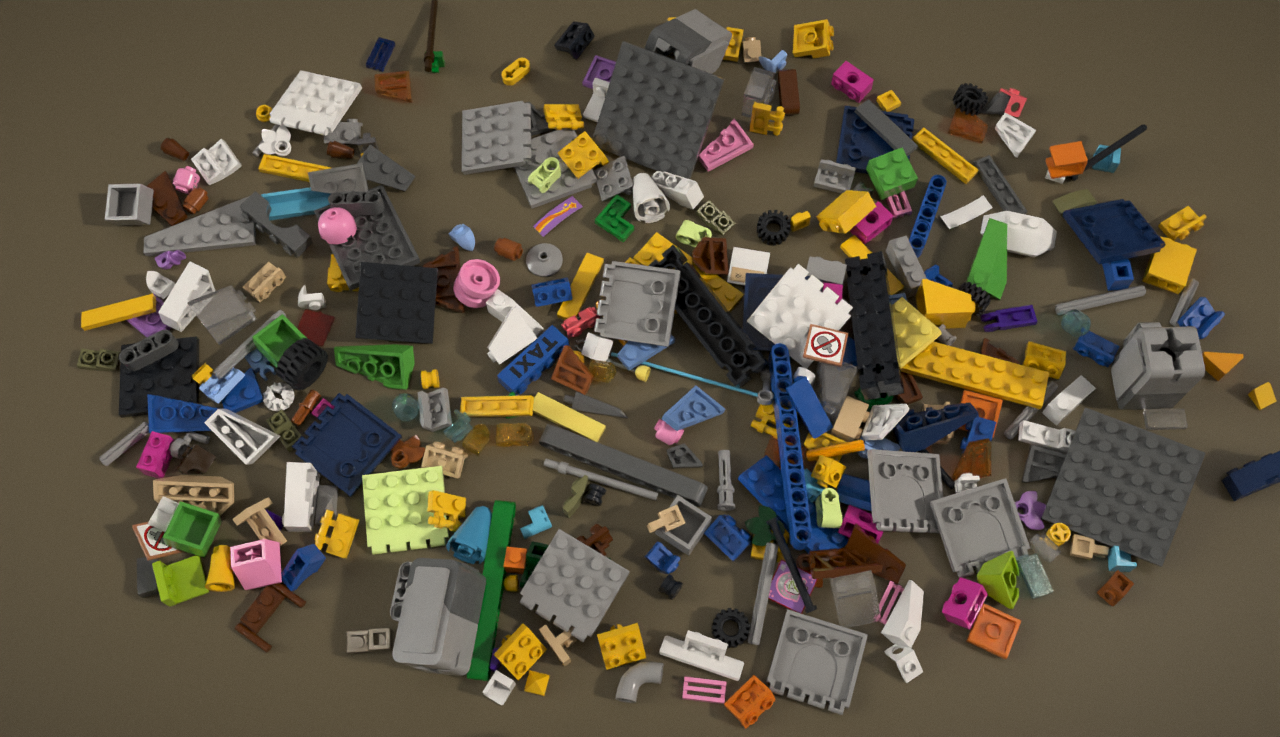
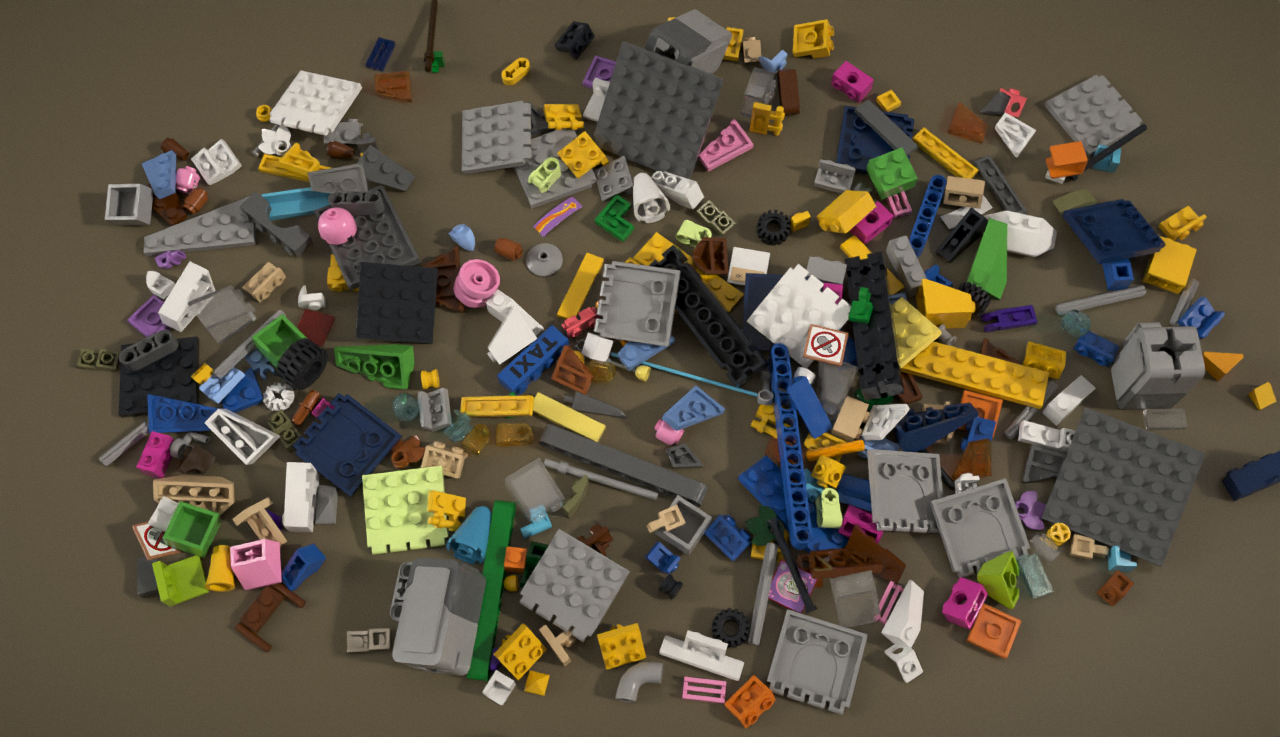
(118, 312): yellow tile -> none
(162, 174): none -> medium blue wing
(299, 161): none -> yellow wing
(342, 534): yellow plate -> none
(534, 491): none -> clear slope
(552, 292): blue bracket -> none
(594, 494): black wheel -> none
(725, 491): light grey pin -> none
(861, 309): none -> green plate
(963, 235): none -> black slope
(964, 192): none -> tan brick
(970, 99): black tyre -> none
(1093, 113): none -> light grey hinge

